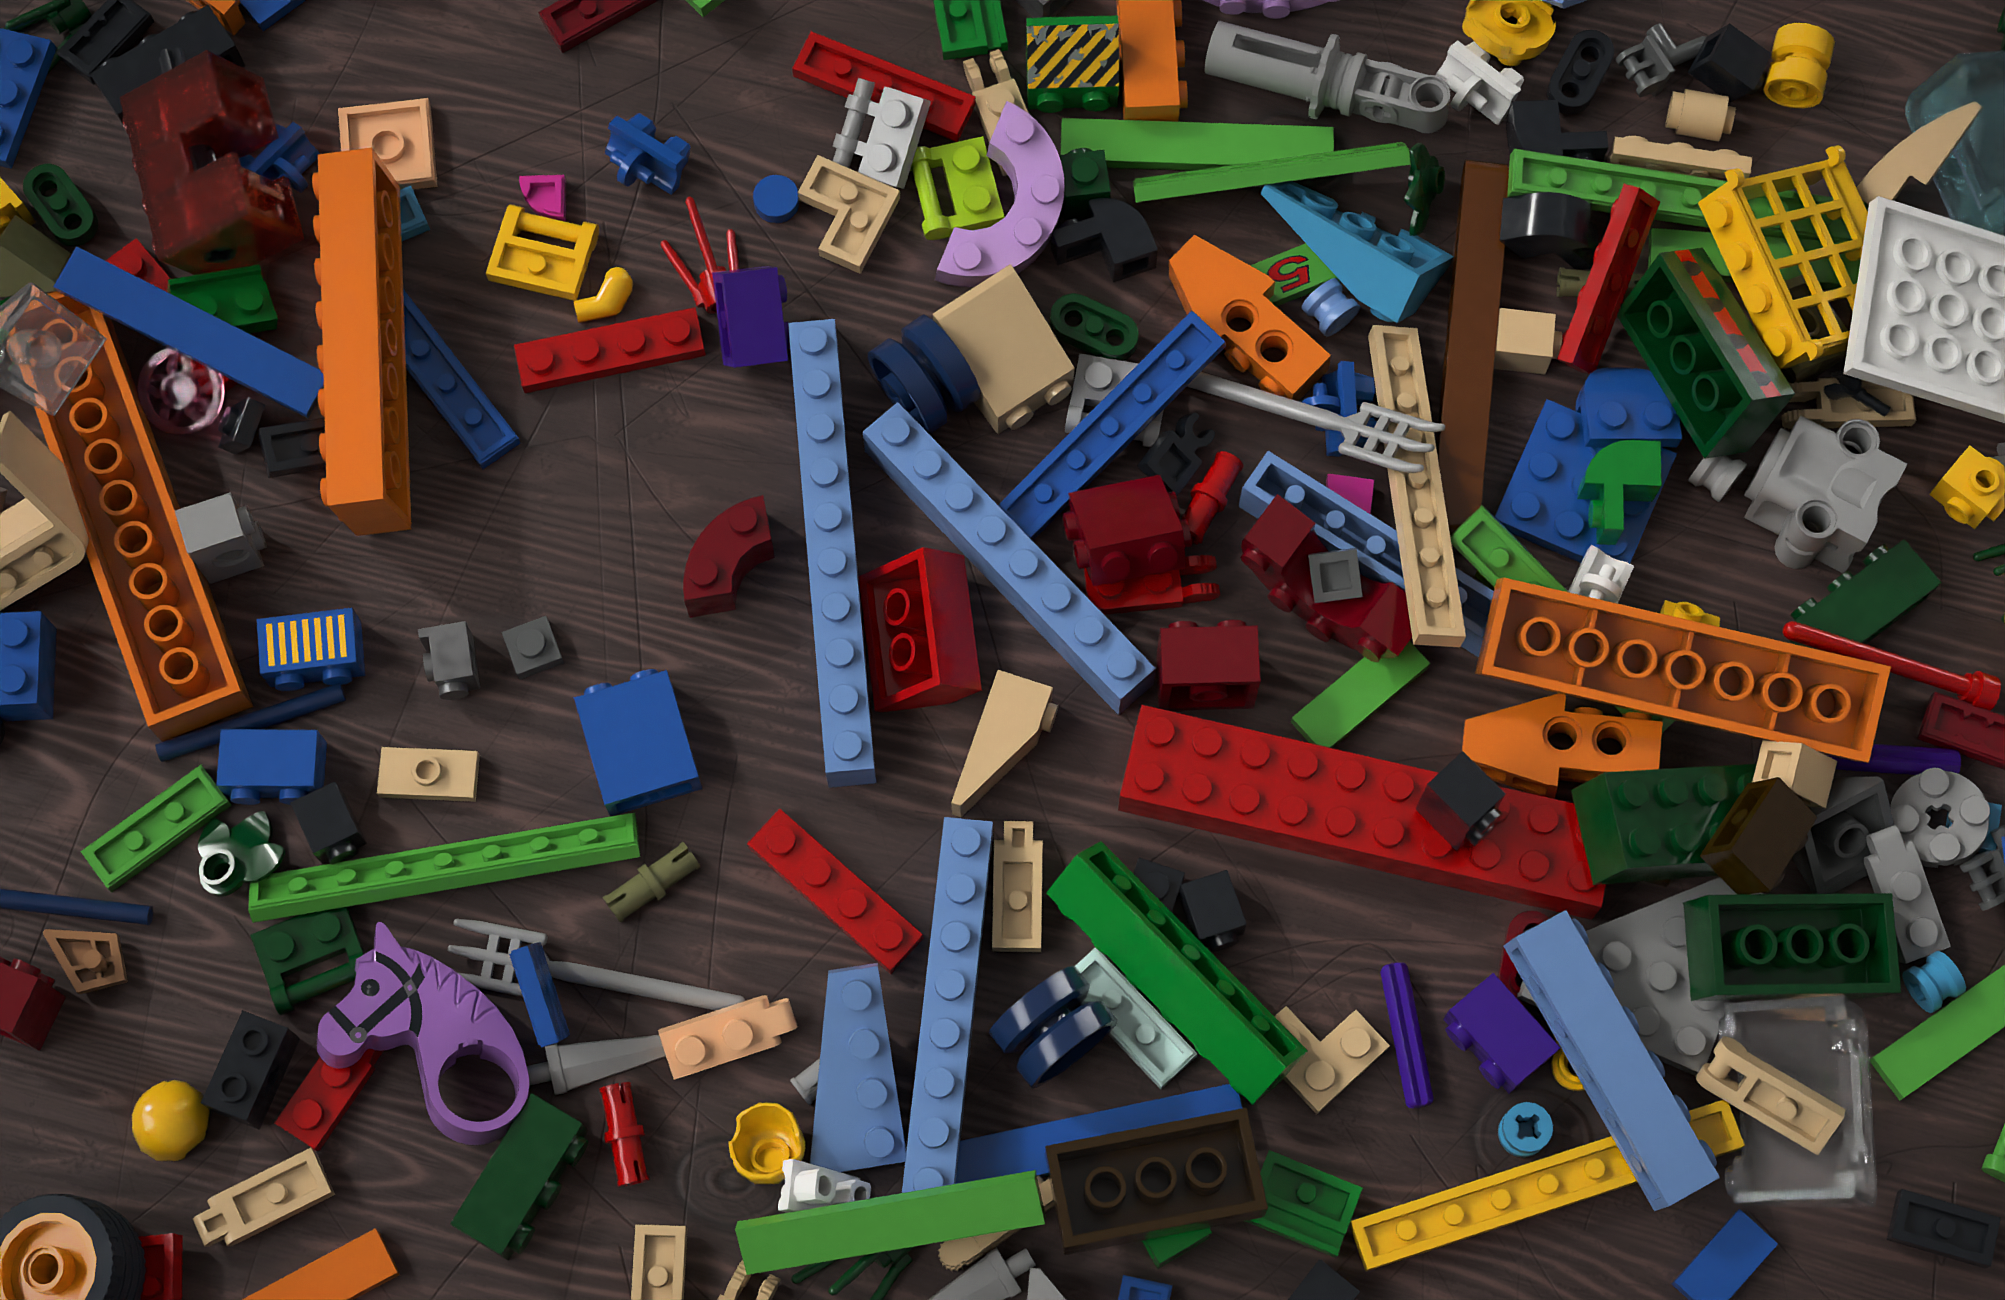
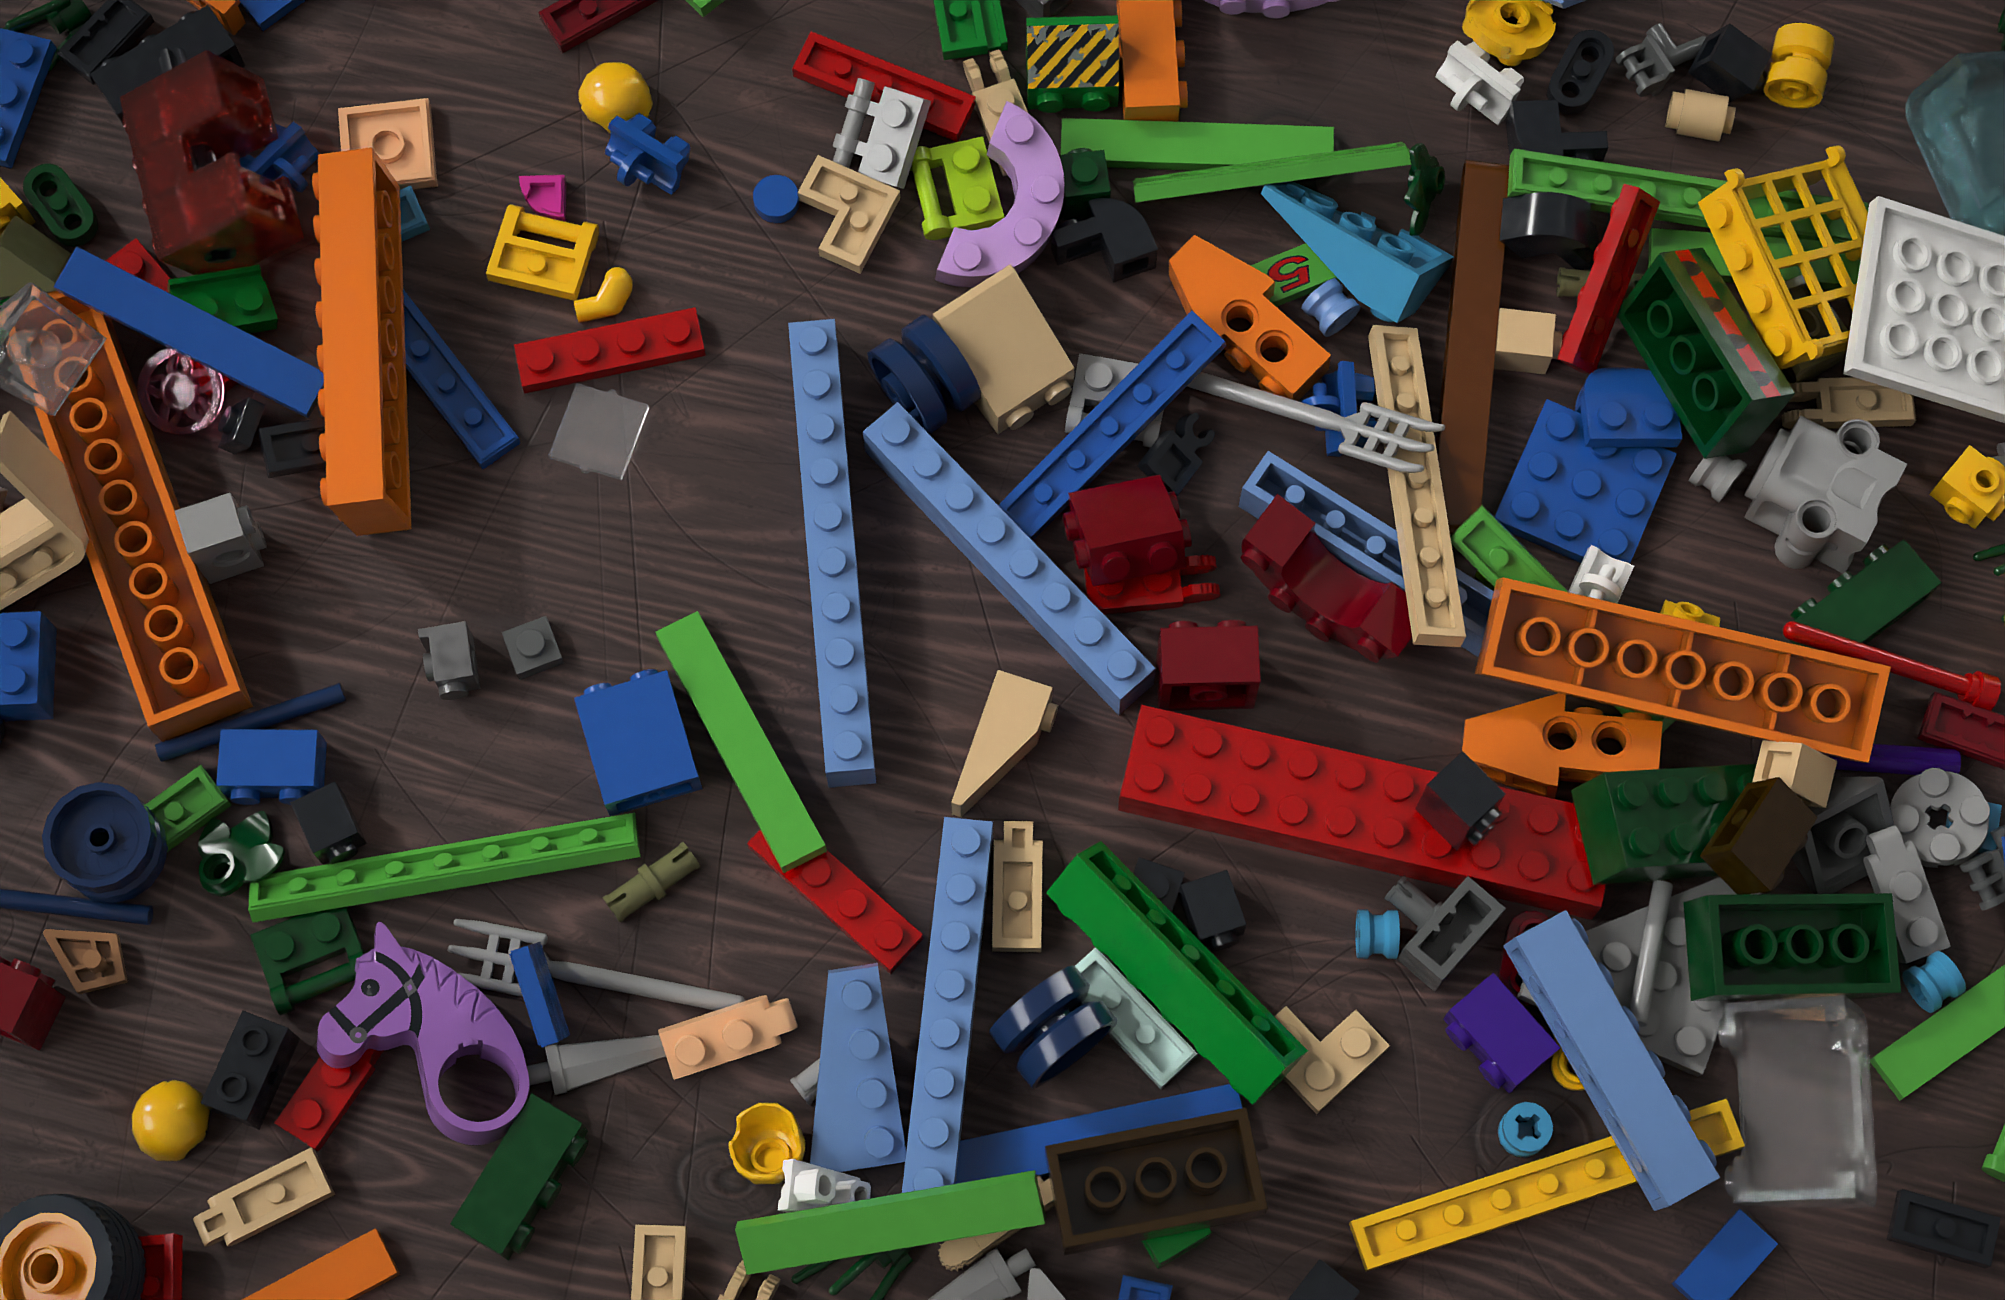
(77, 838): none -> dark blue wheel
(310, 648): blue brick -> none
(428, 774): tan plate -> none
(598, 431): none -> clear piece
(612, 92): none -> yellow hair
(624, 1134): red pin -> none
(704, 291): red plant -> none
(724, 555): dark red brick -> none
(741, 742): none -> bright green tile
(751, 316): dark purple brick -> none
(919, 631): red slope -> none
(1097, 326): dark green plate -> none
(1211, 494): red pin -> none
(1306, 1204): green plate -> none
(1328, 77): light grey piece -> none
(1335, 575): dark grey plate -> none
(1354, 489): dark pink tile -> none
(1357, 696): bright green tile -> none
(1377, 934): none -> dark azure wheel
(1406, 1035): dark purple axle -> none
(1444, 929): none -> dark grey brick
(1619, 474): green brick -> none
(1650, 951): none -> light grey bar
(1677, 158): tan plate -> none
(1771, 1096): tan plate -> none
(1852, 387): black hand -> none
(1918, 154): tan slope -> none

